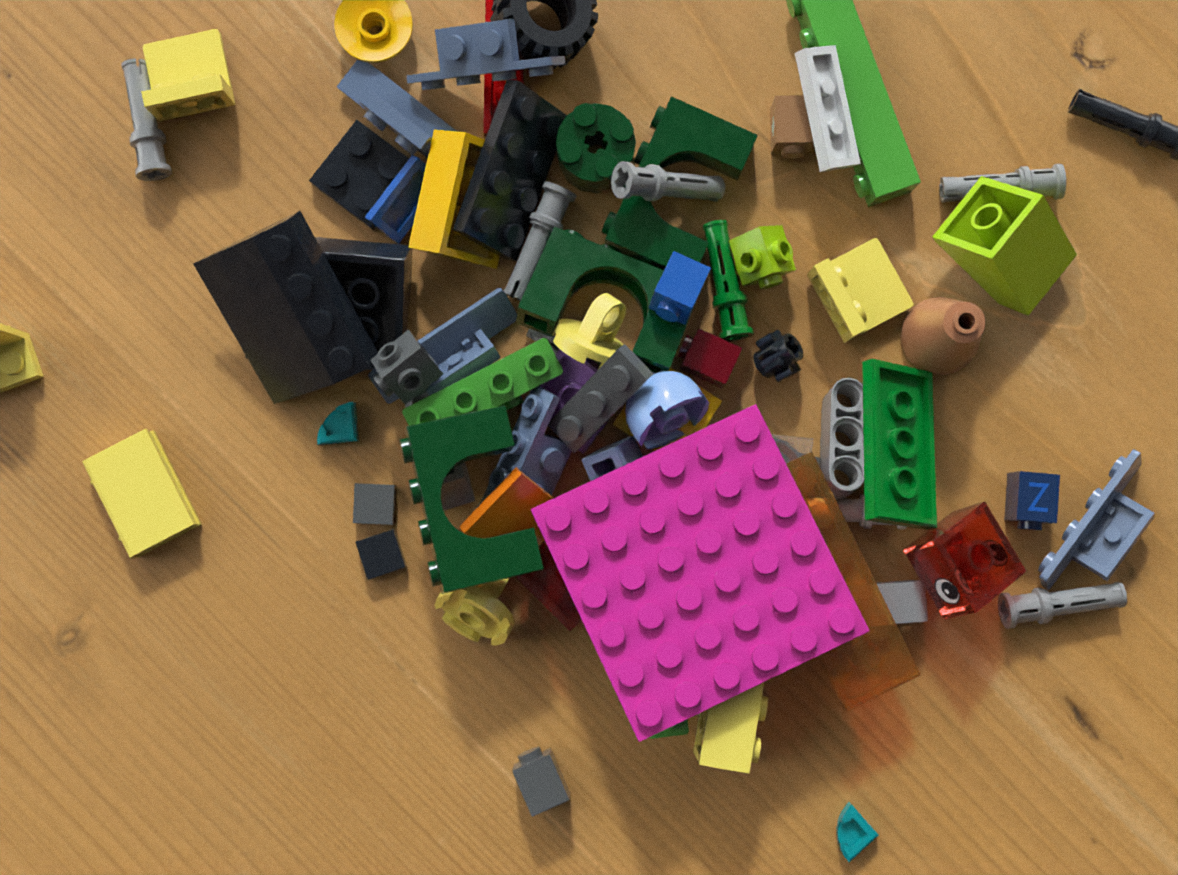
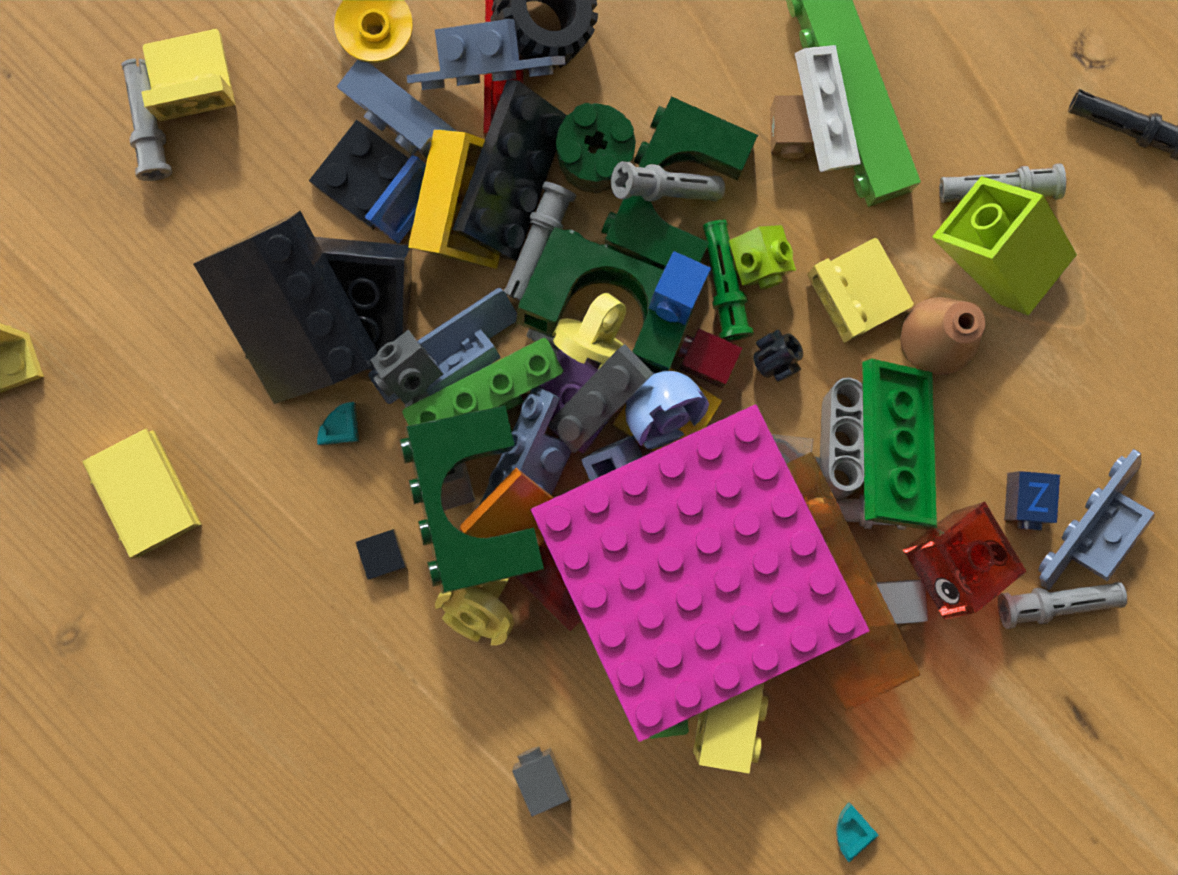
(374, 504): dark grey tile -> none

